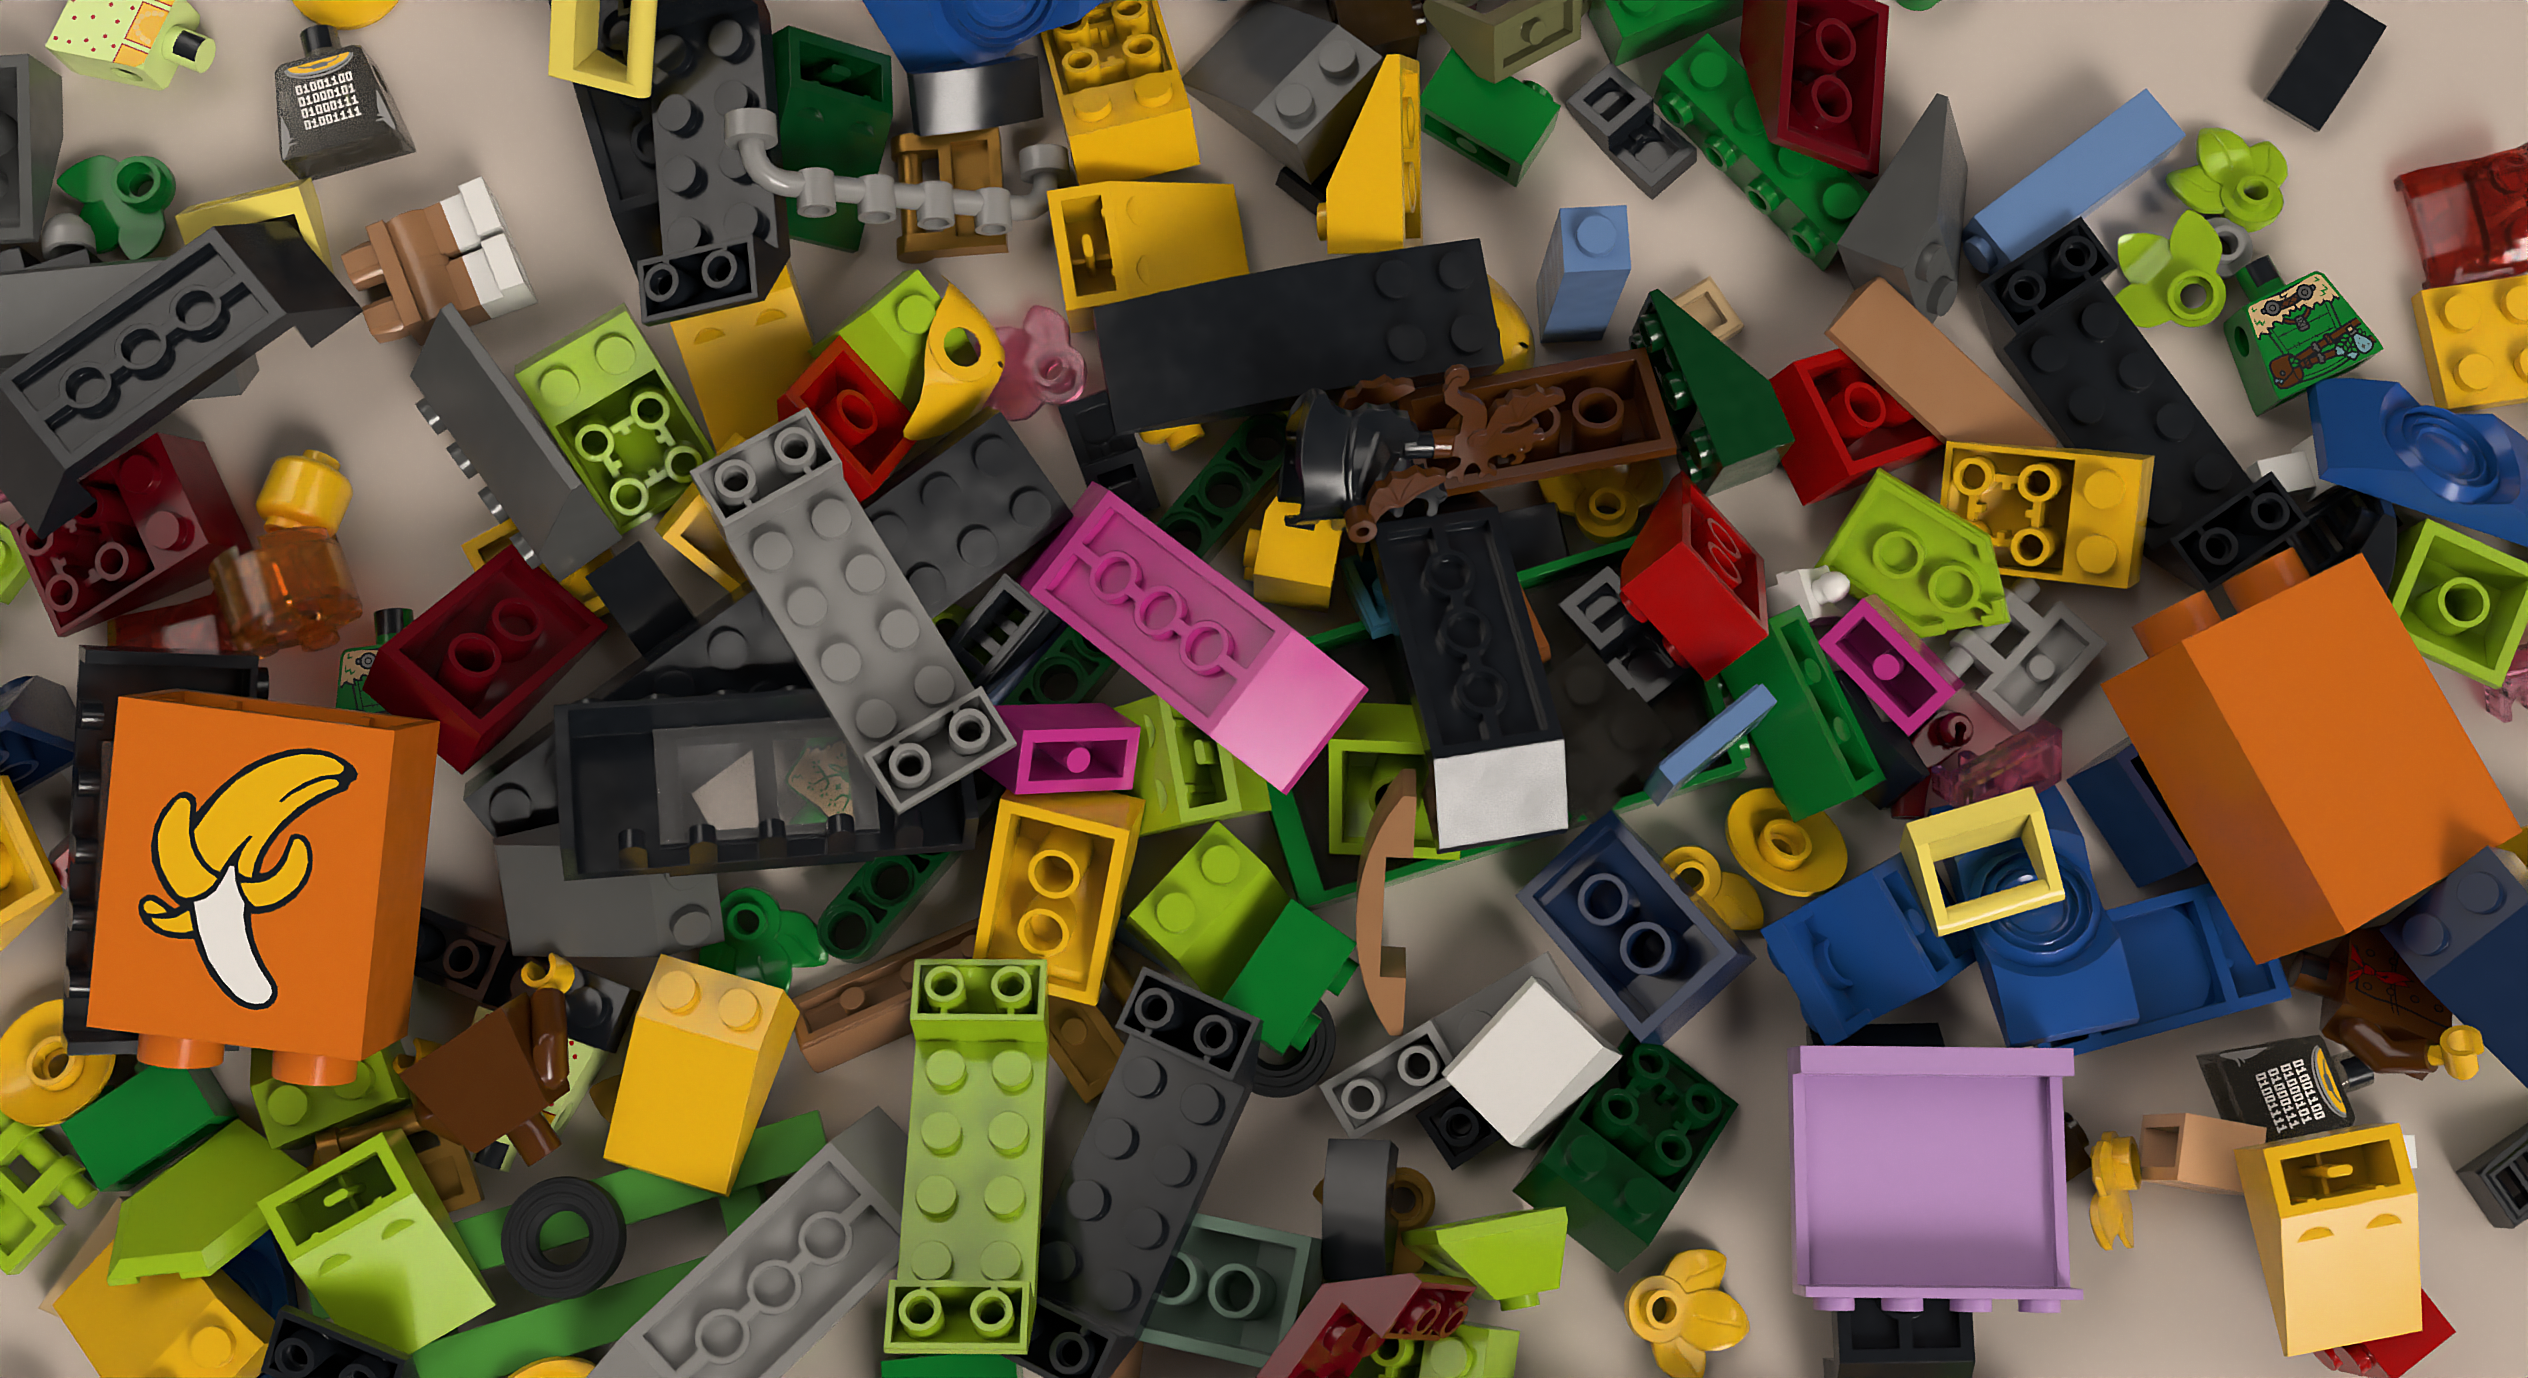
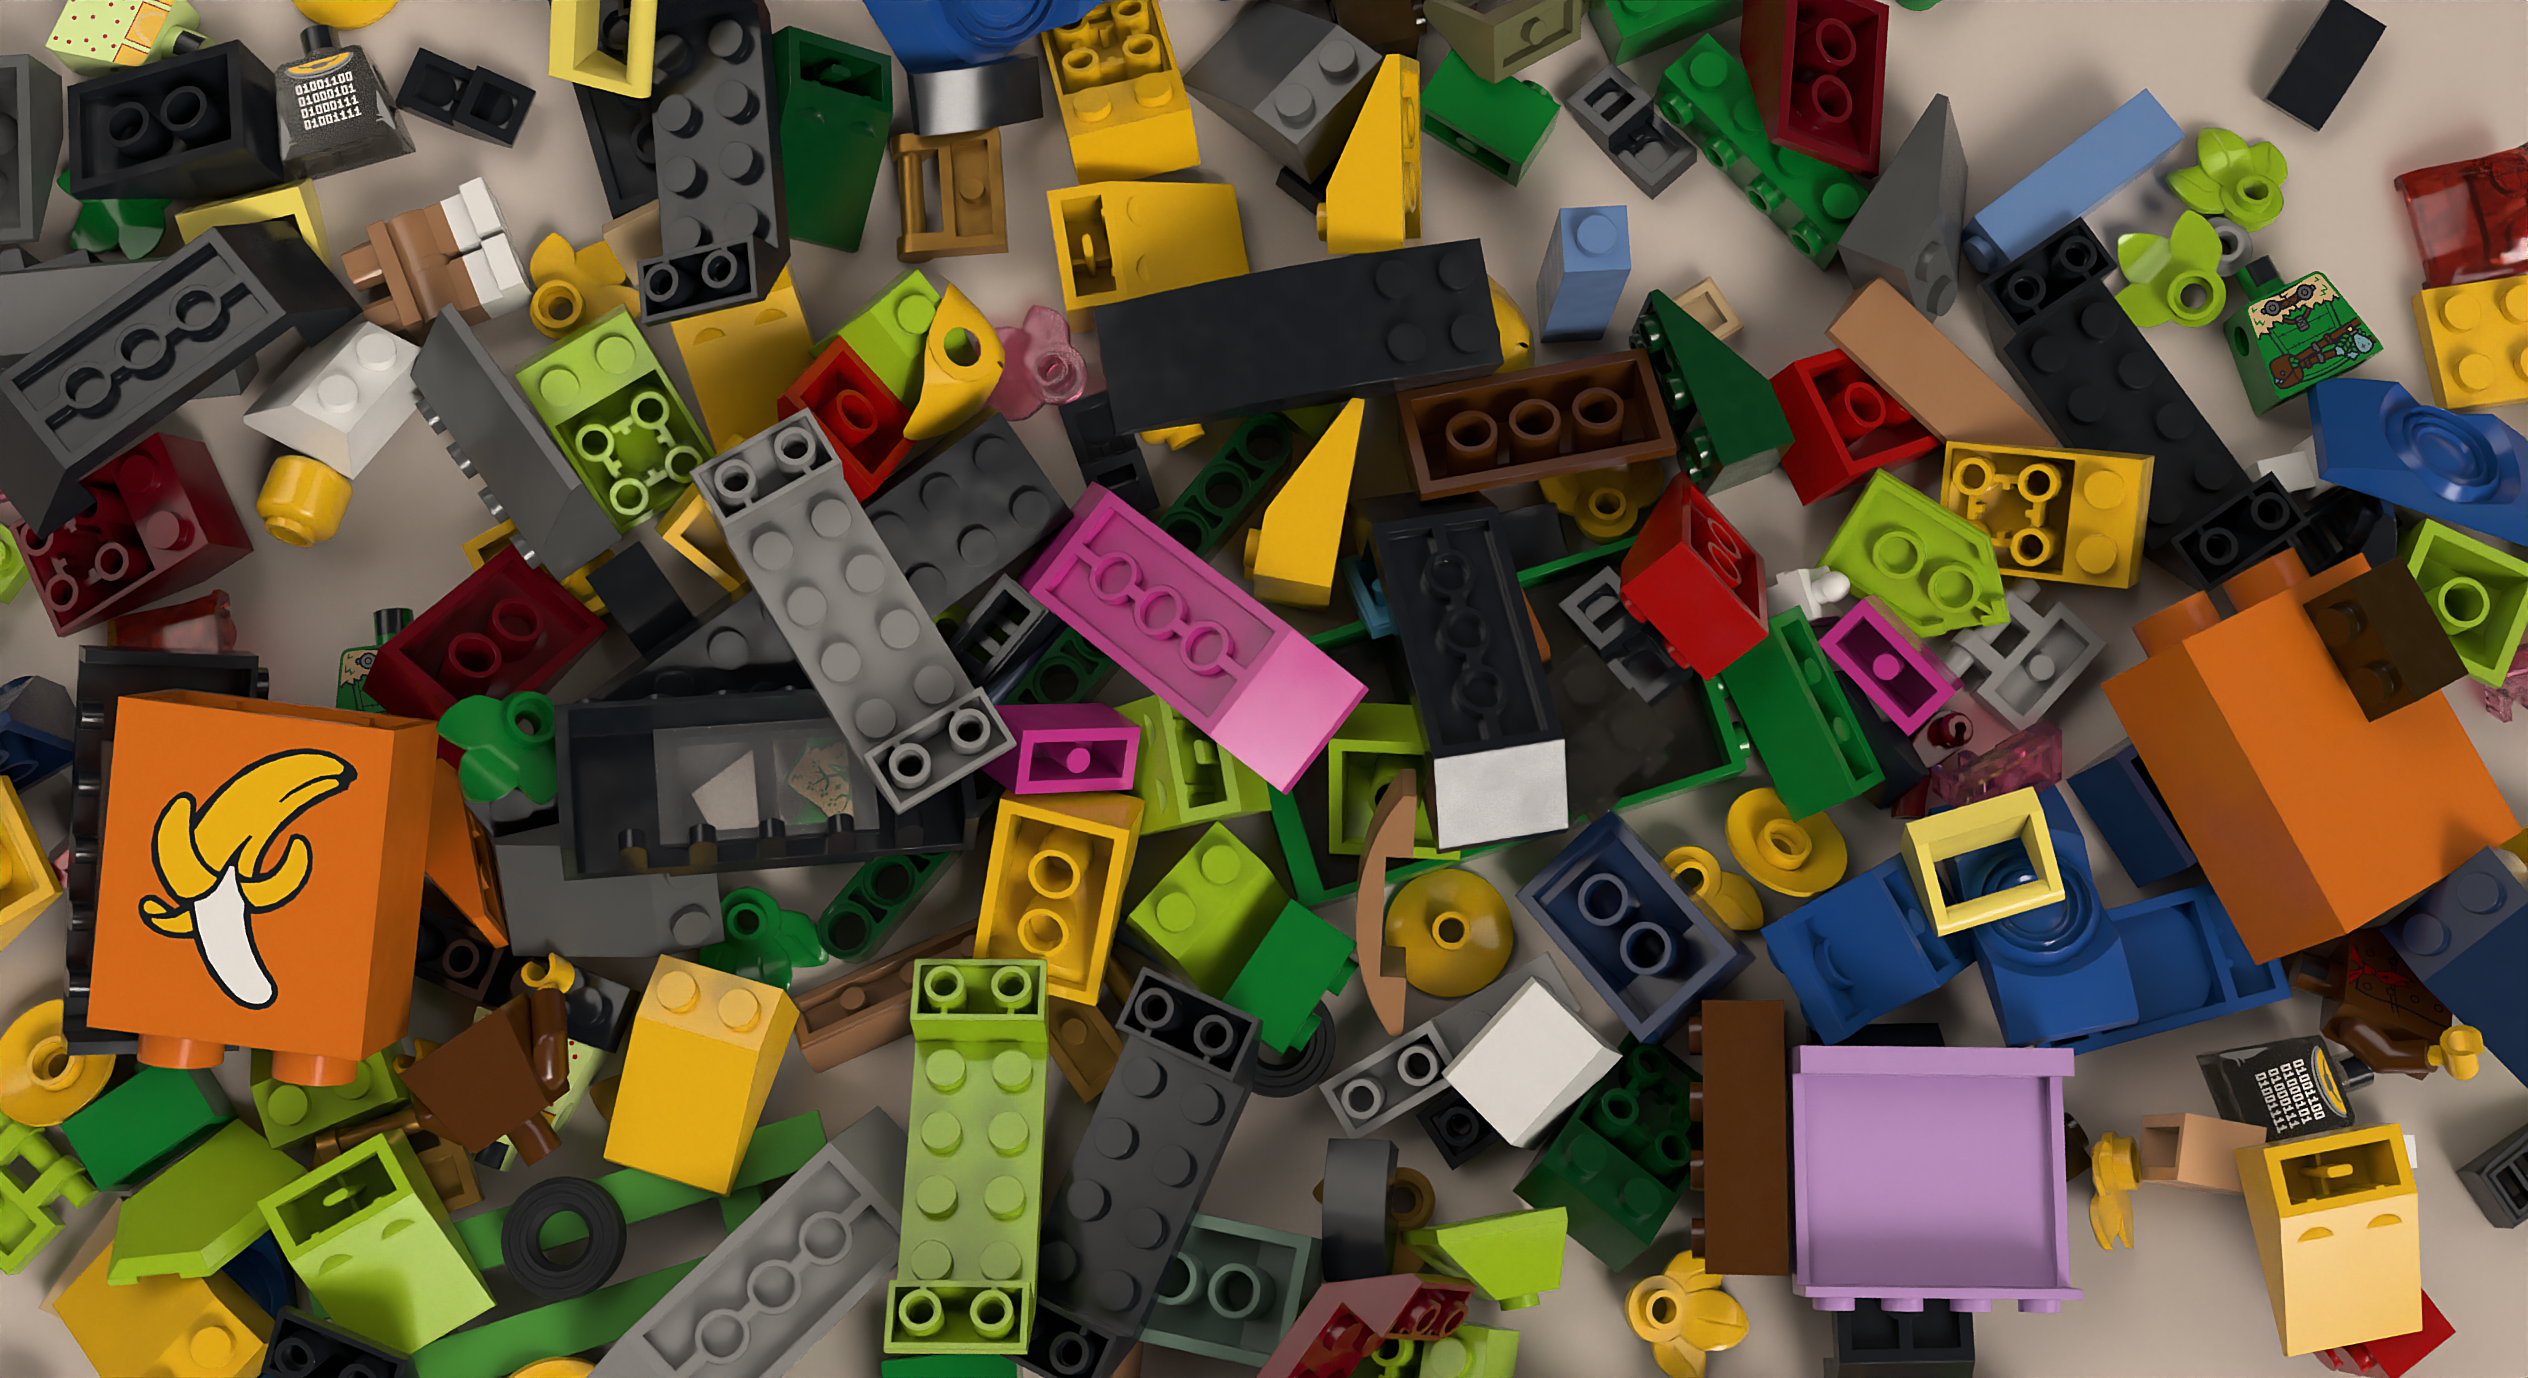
(65, 235): light grey hinge -> none
(176, 128): none -> black slope
(286, 591): clear orange brick -> none
(341, 397): none -> white slope
(461, 857): none -> orange slope
(465, 99): none -> black slope
(498, 752): none -> green plate
(586, 279): none -> yellow plate
(635, 237): none -> tan tile
(878, 196): light grey bar -> none
(1356, 456): helmet -> none
(1446, 967): none -> yellow dish
(1709, 743): medium blue tile -> none
(1743, 1137): none -> reddish brown slope
(2385, 639): none -> dark brown brick

